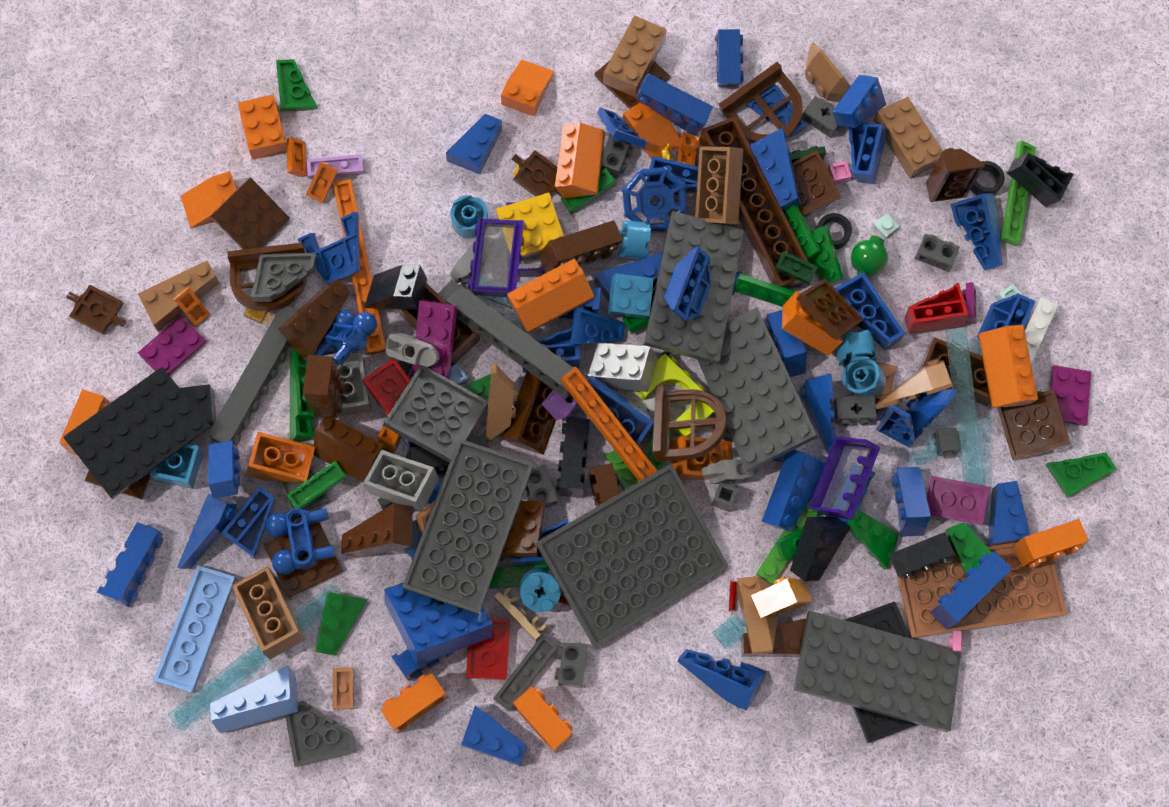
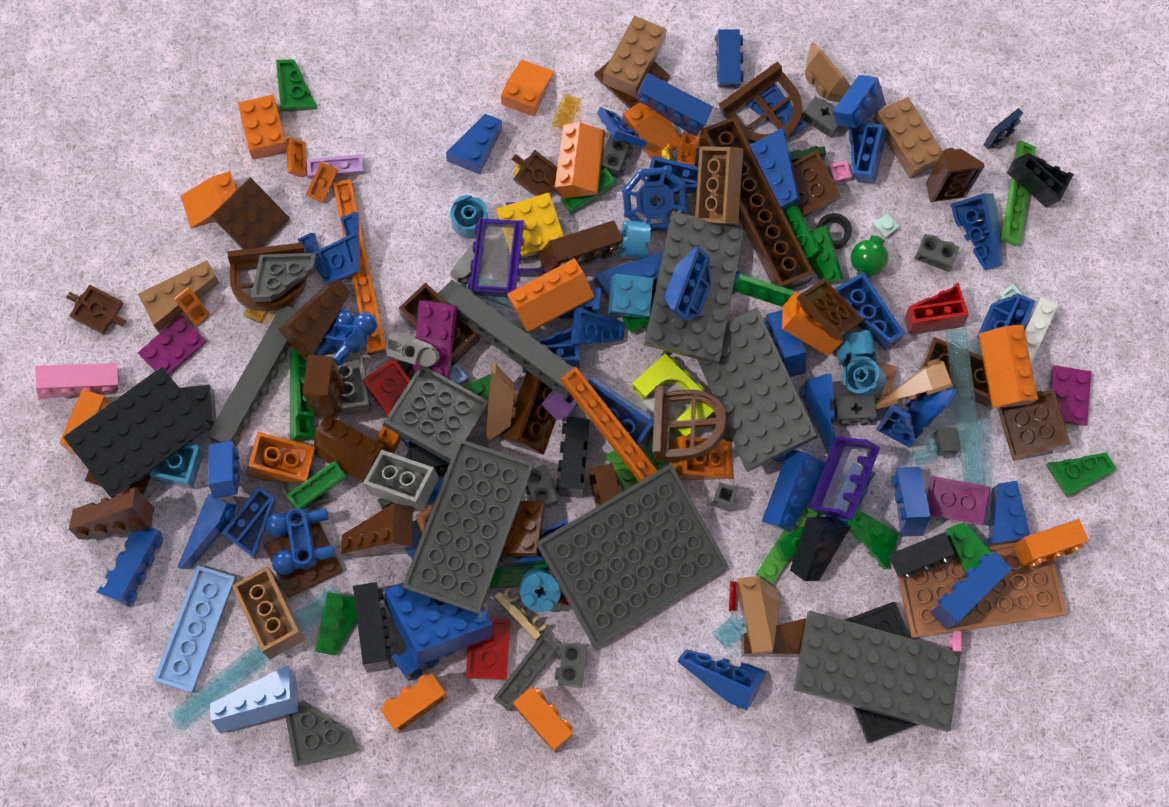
(69, 380): none -> bright pink wedge
(112, 516): none -> reddish brown wedge
(343, 688): nougat plate -> none
(371, 627): none -> black wedge
(397, 288): black slope -> none
(492, 739): blue wedge -> none
(566, 111): none -> clear yellow plate
(623, 366): brick -> none
(727, 472): light grey piece -> none
(784, 596): wedge -> none
(796, 268): dark green plate -> none
(969, 296): magenta plate -> none
(999, 175): black tyre -> none
(1004, 128): none -> dark blue plate

